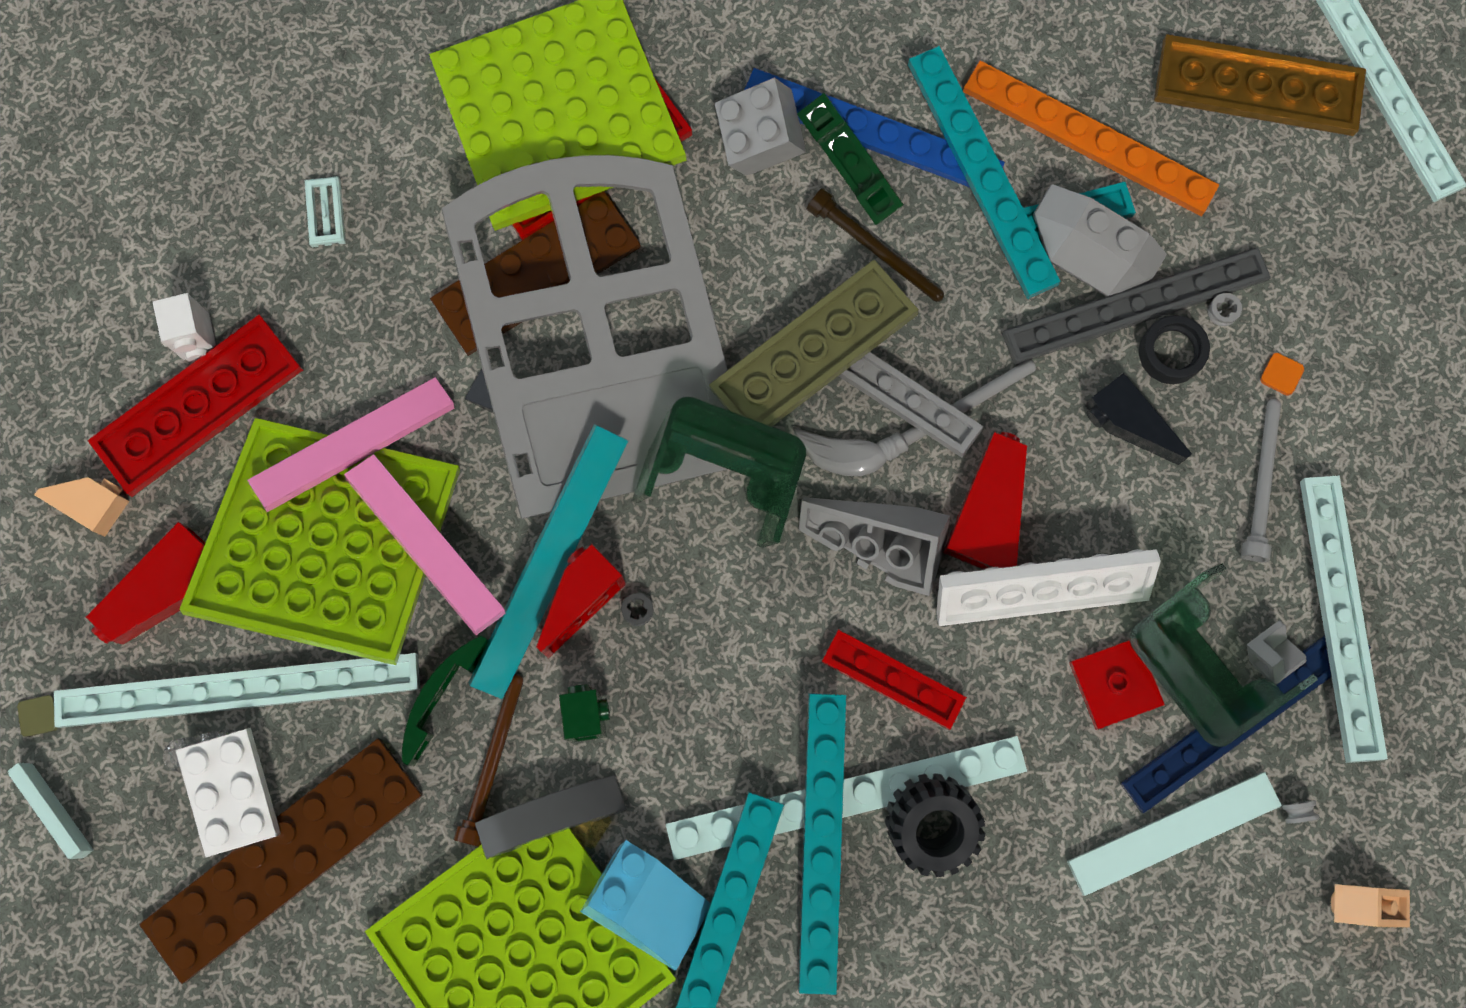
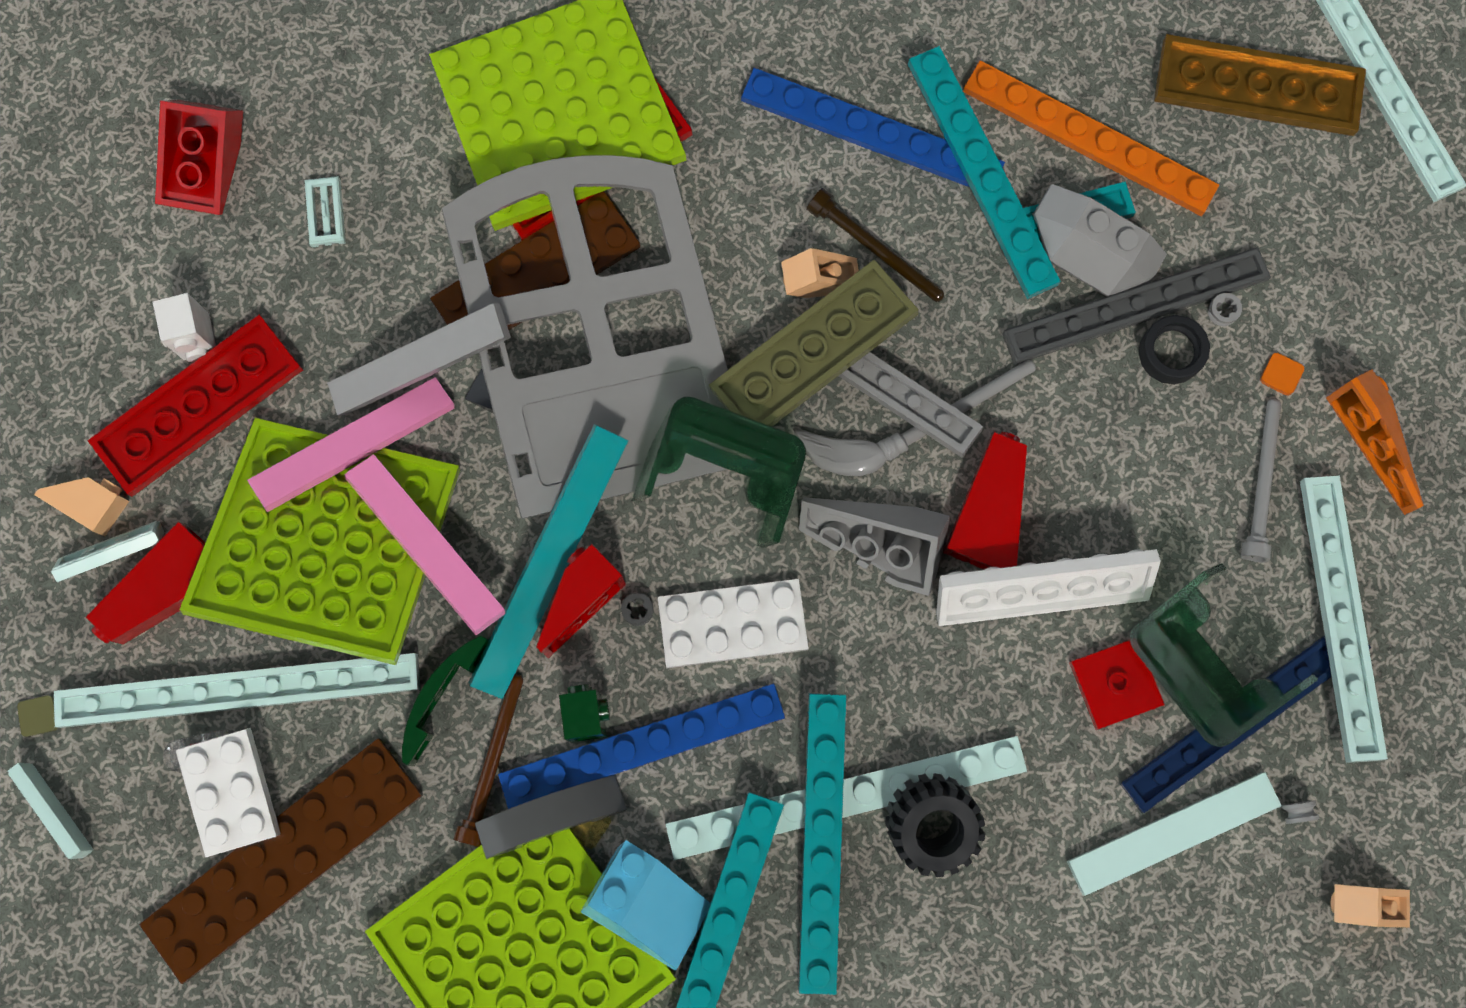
(107, 551): none -> light aqua tile
(196, 155): none -> red slope
(419, 359): none -> light grey tile
(642, 745): none -> blue plate
(732, 623): none -> white plate
(760, 127): light grey brick -> none
(816, 272): none -> light nougat slope
(850, 158): dark green slope -> none
(894, 680): red plate -> none
(1130, 417): black slope -> none
(1274, 654): light grey panel -> none
(1374, 425): none -> orange wedge

